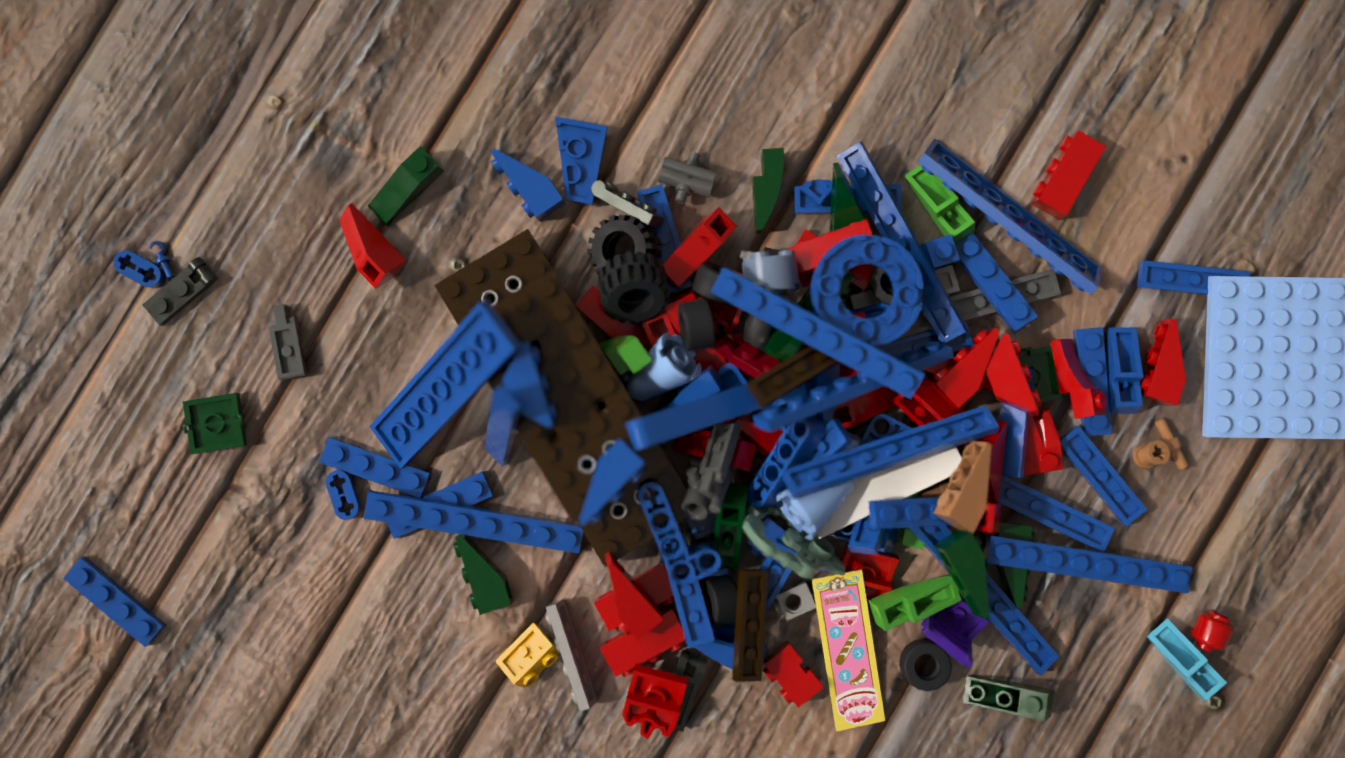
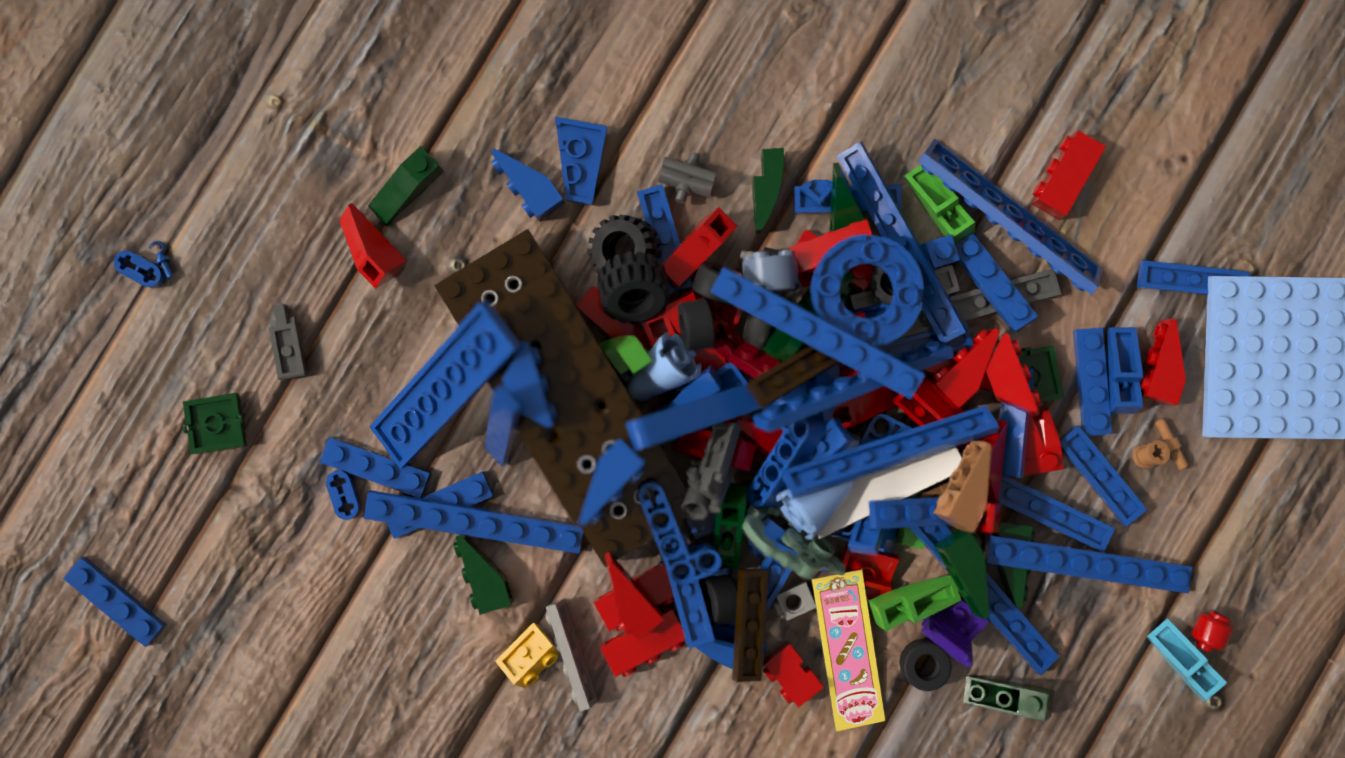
(179, 292): pearl dark grey plate -> none
(626, 203): plate -> none
(654, 700): red plate -> none
(692, 684): pearl dark grey plate -> none
(1071, 378): red slope -> none

